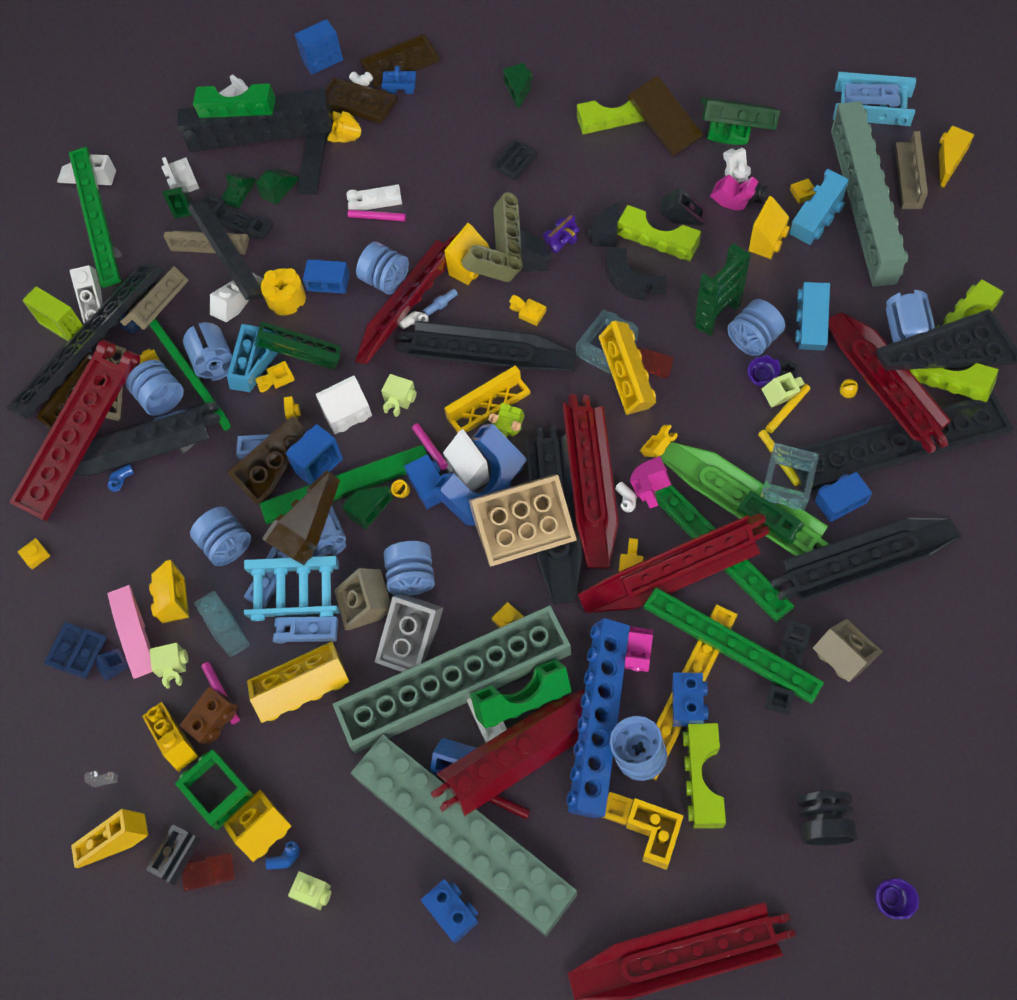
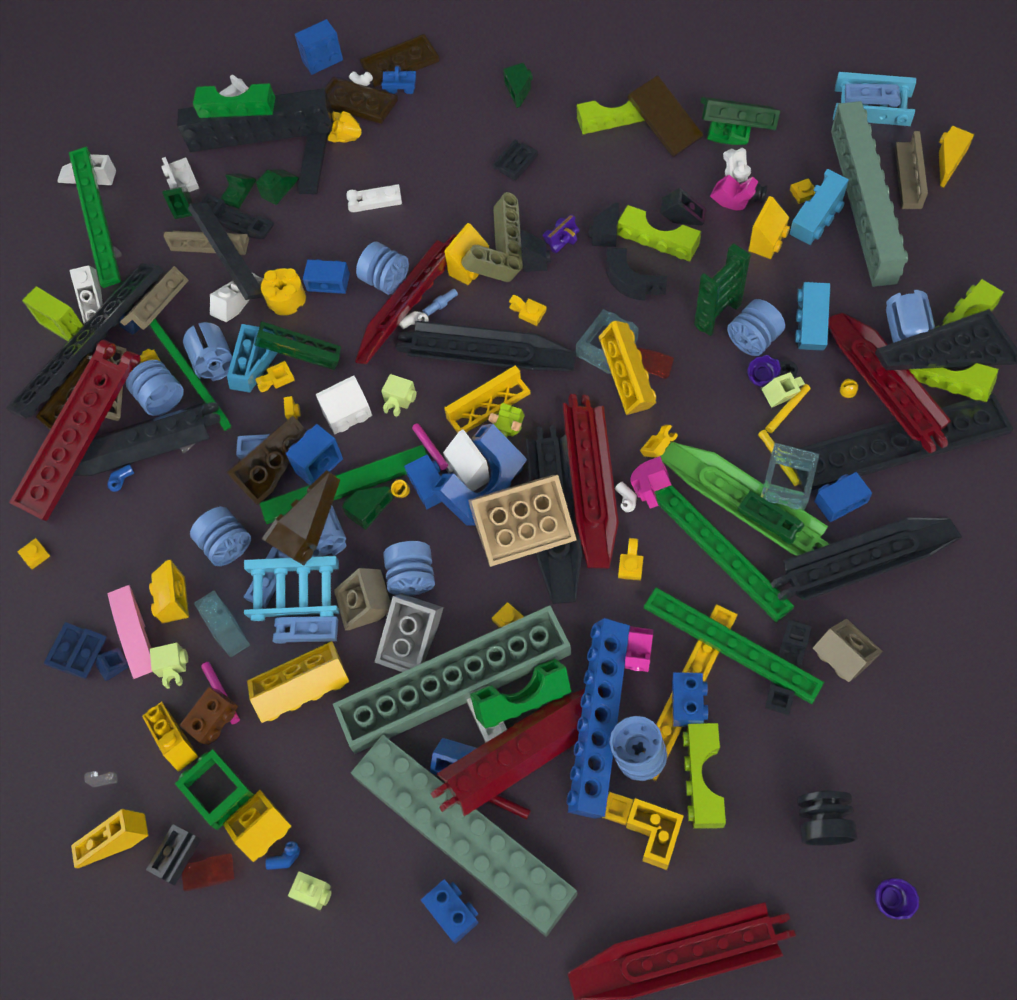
(376, 215): dark pink bar -> none
(677, 566): dark red hinge -> none

